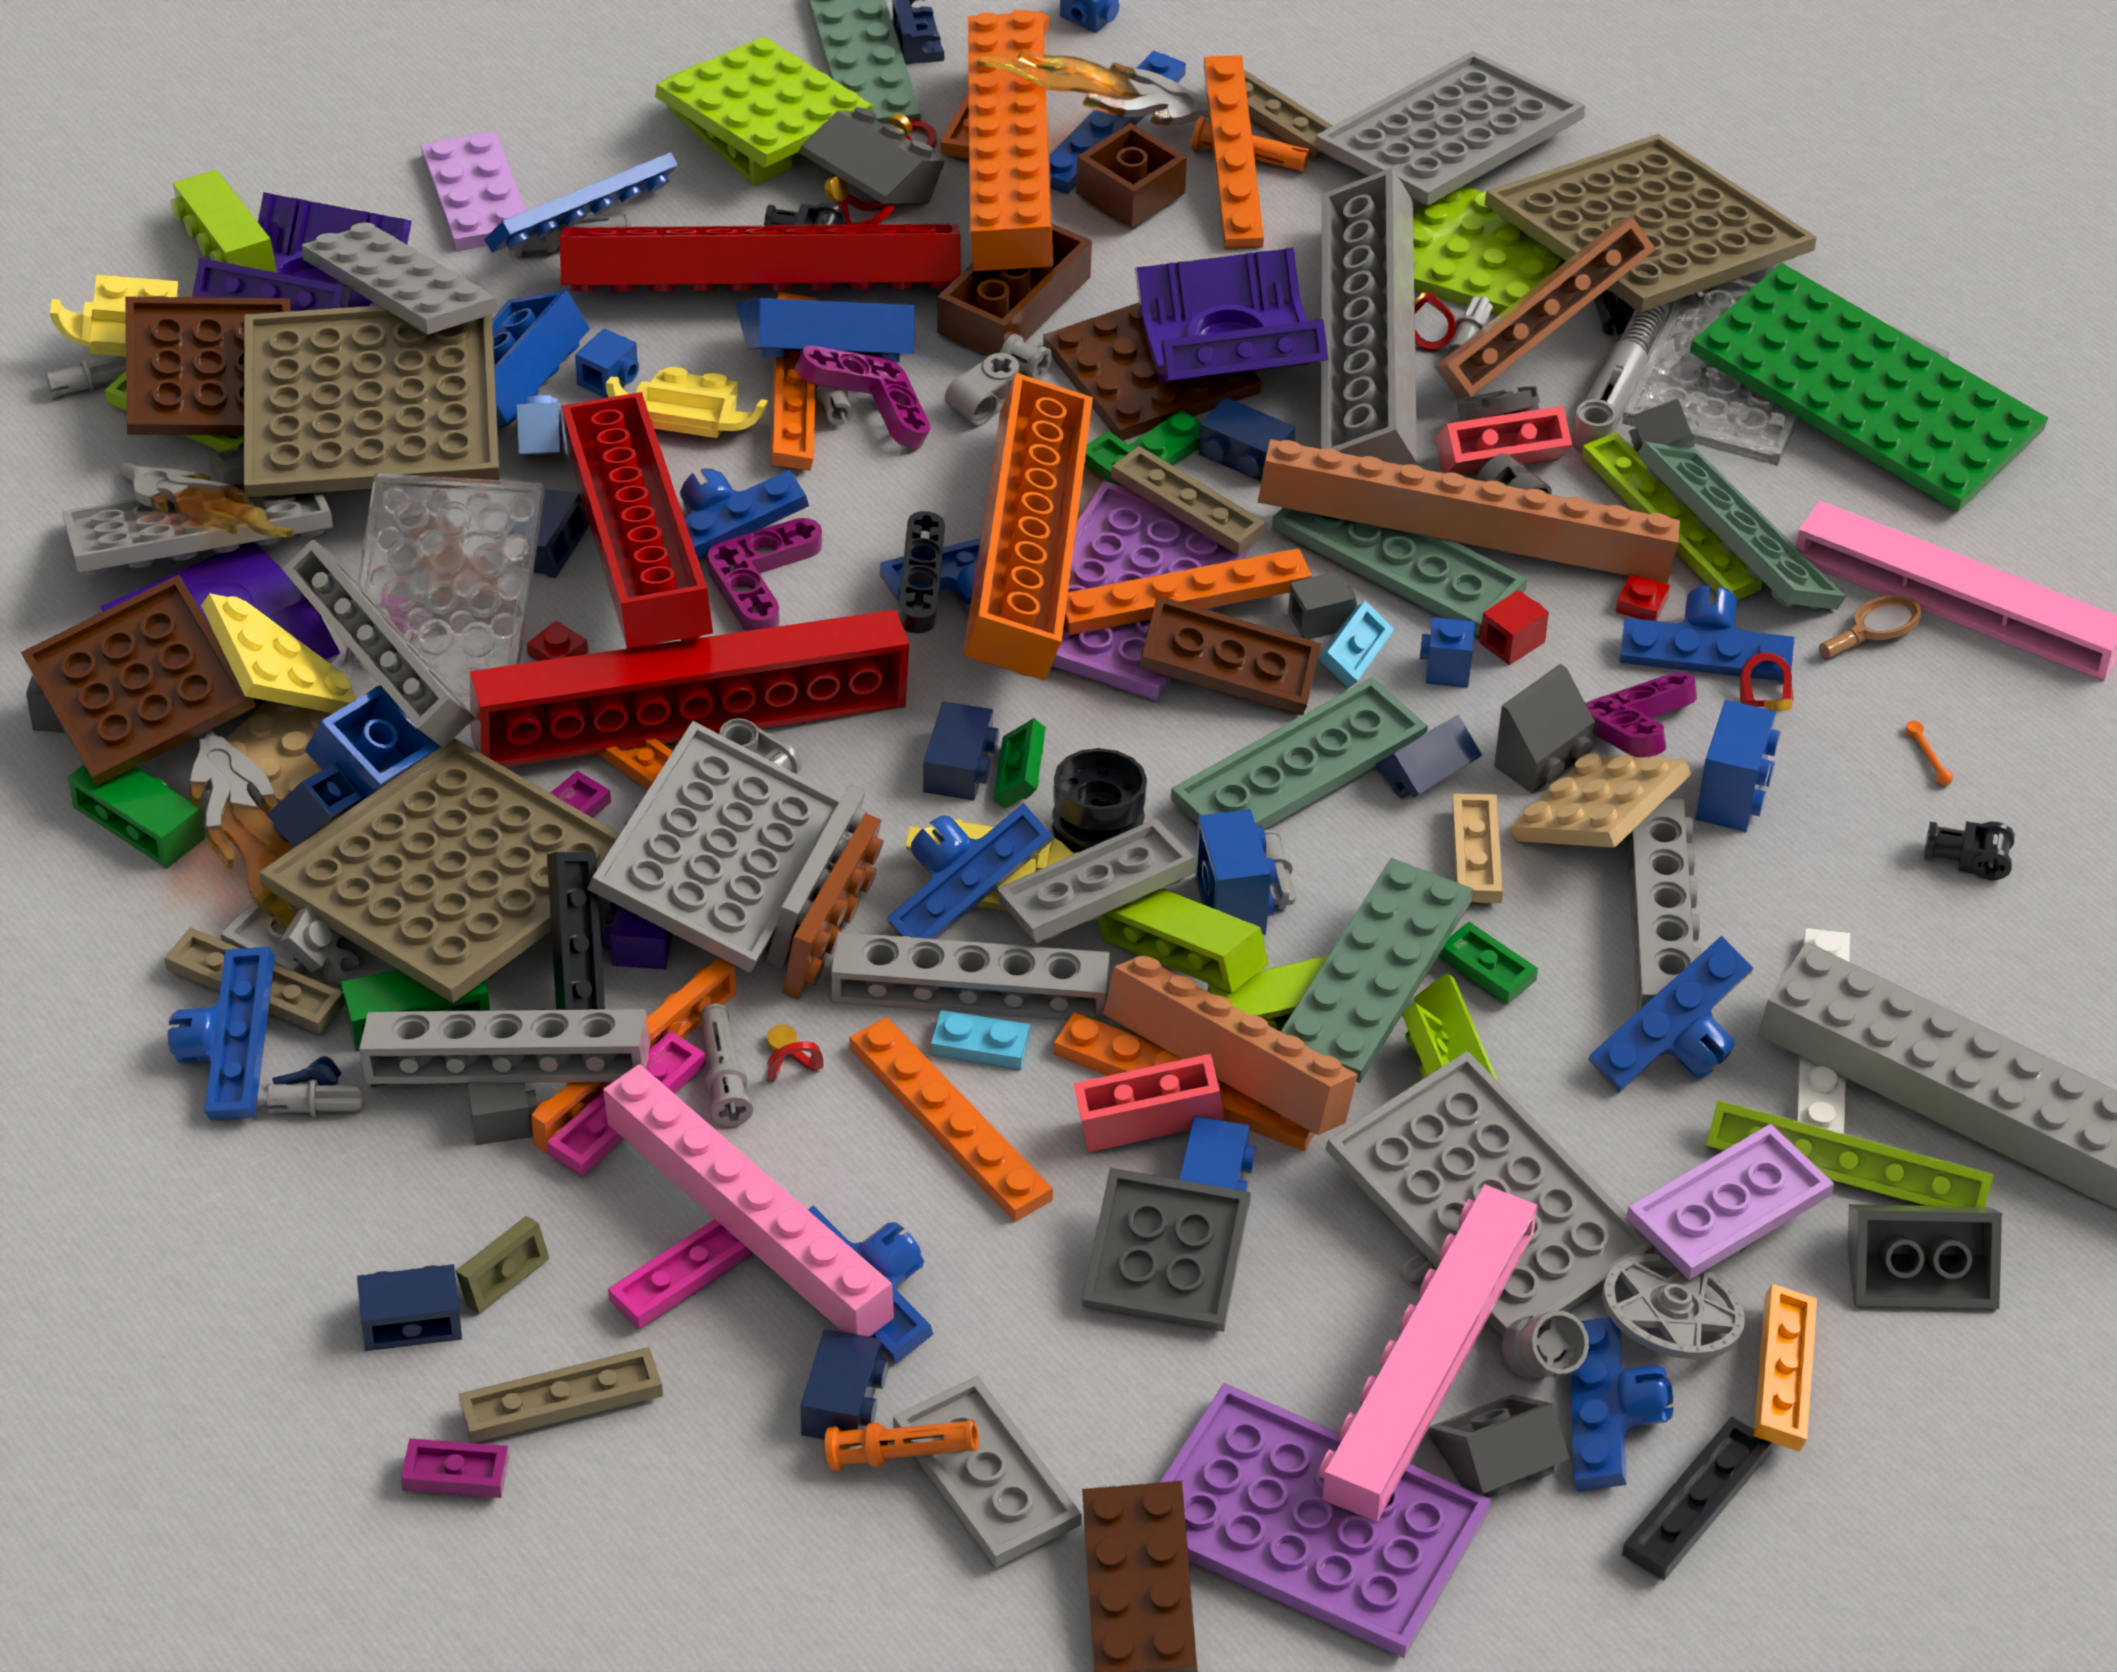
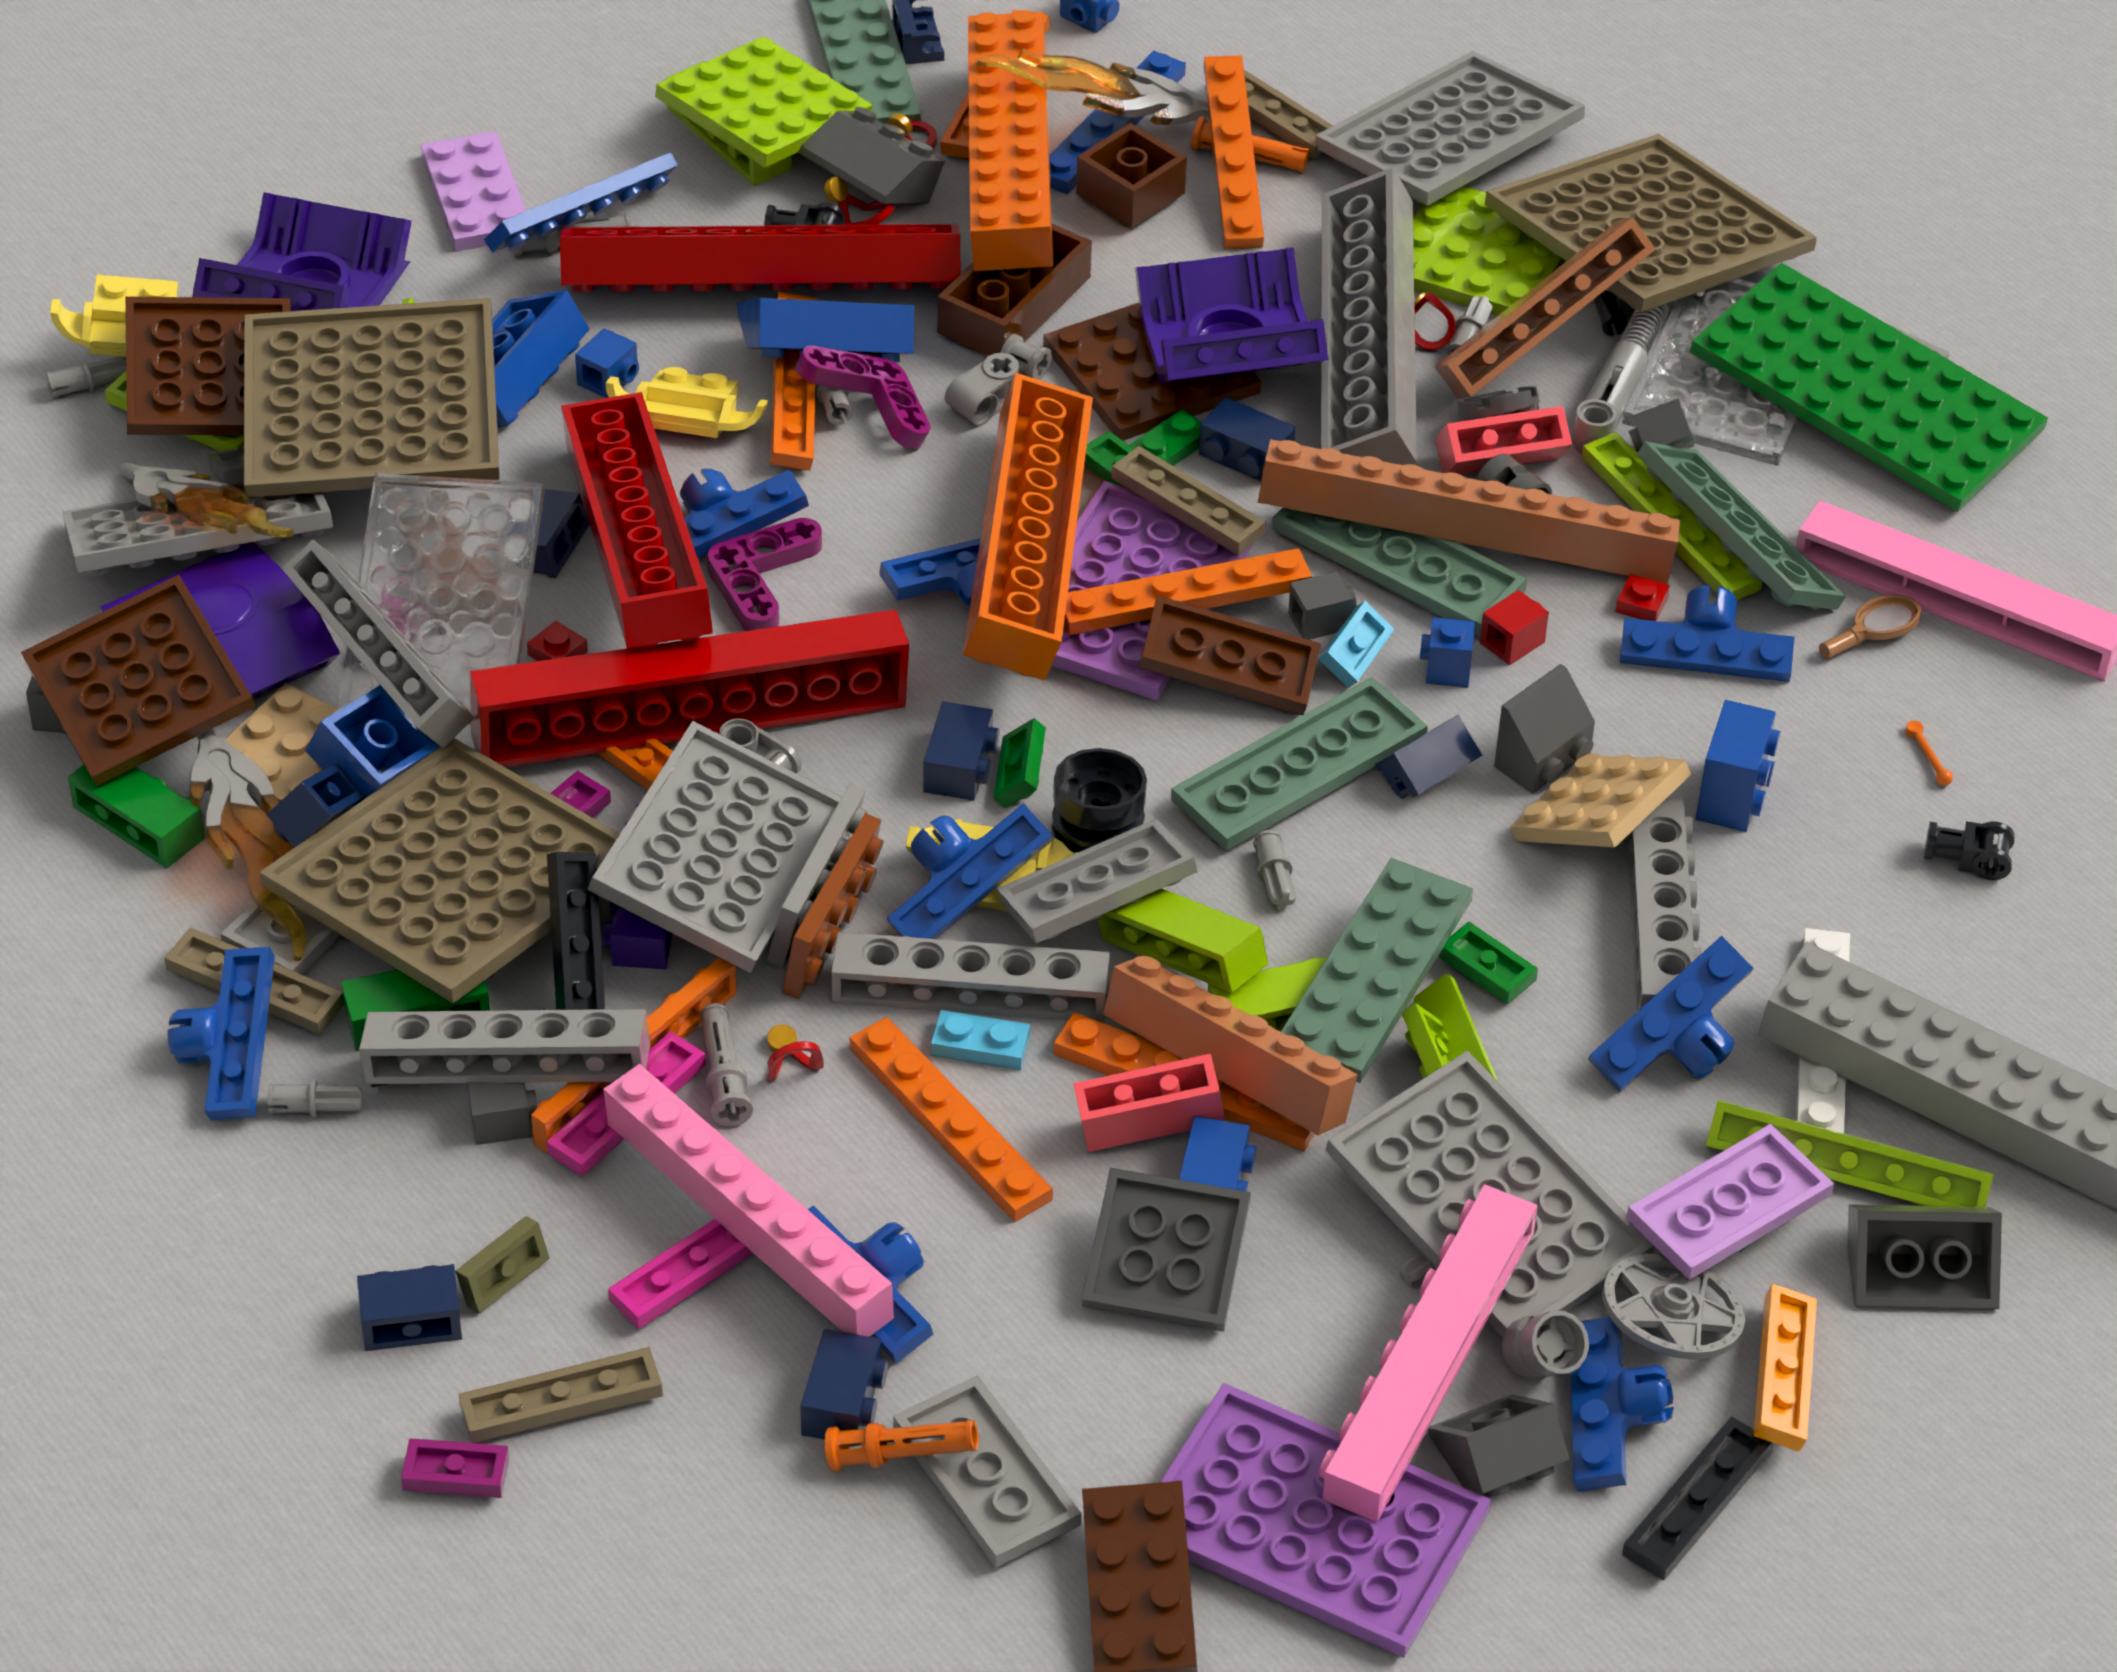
(221, 222): lime brick -> none
(272, 661): light yellow plate -> none
(316, 947): light grey plate -> none
(322, 1070): dark blue hand -> none
(399, 278): light grey plate -> none
(540, 426): light blue slope -> none
(921, 572): black beam -> none
(1234, 868): blue brick -> none
(1477, 845): tan plate -> none
(1627, 715): magenta beam -> none
(1746, 691): red piece -> none

